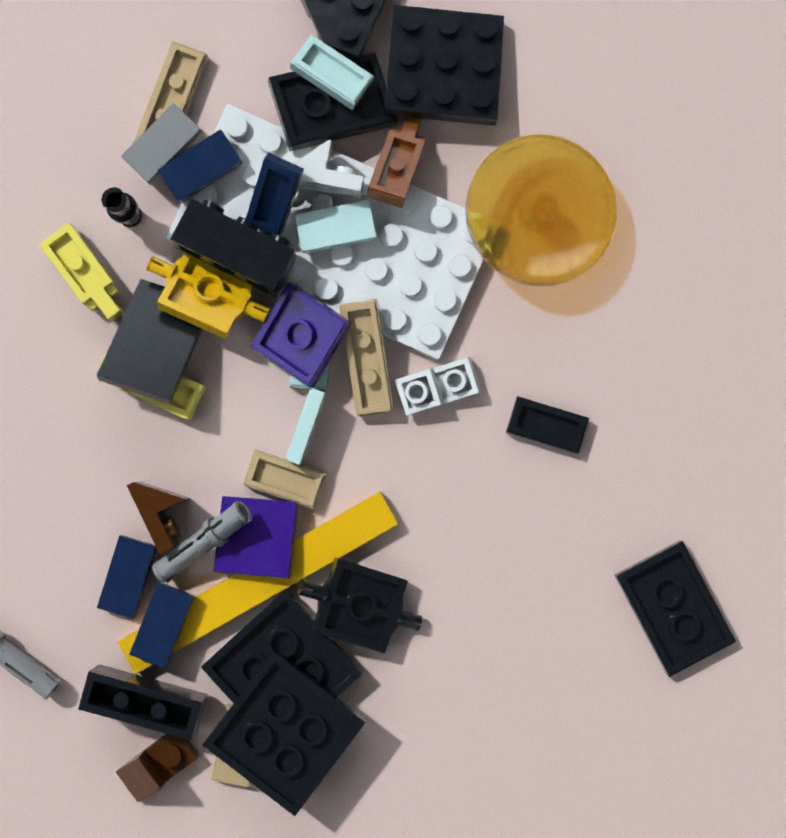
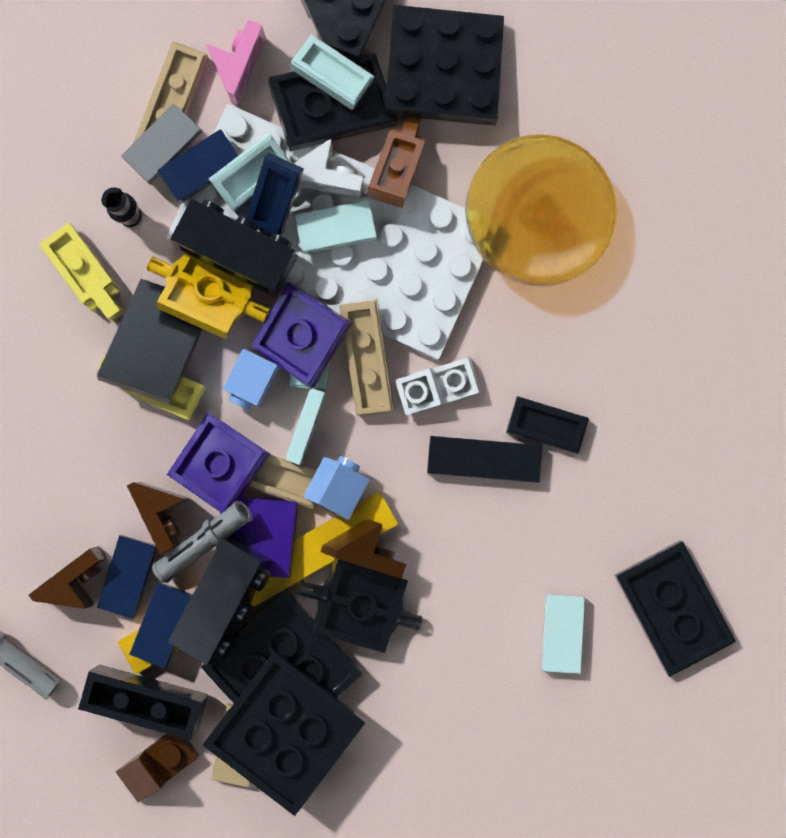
(64, 586): none -> reddish brown slope
(218, 463): none -> dark purple tile
(221, 601): none -> black brick
(237, 67): none -> bright pink slope
(239, 177): none -> light aqua tile
(250, 379): none -> light blue brick
(337, 486): none -> light blue brick
(360, 548): none -> reddish brown slope
(484, 459): none -> black tile
(562, 633): none -> light aqua tile

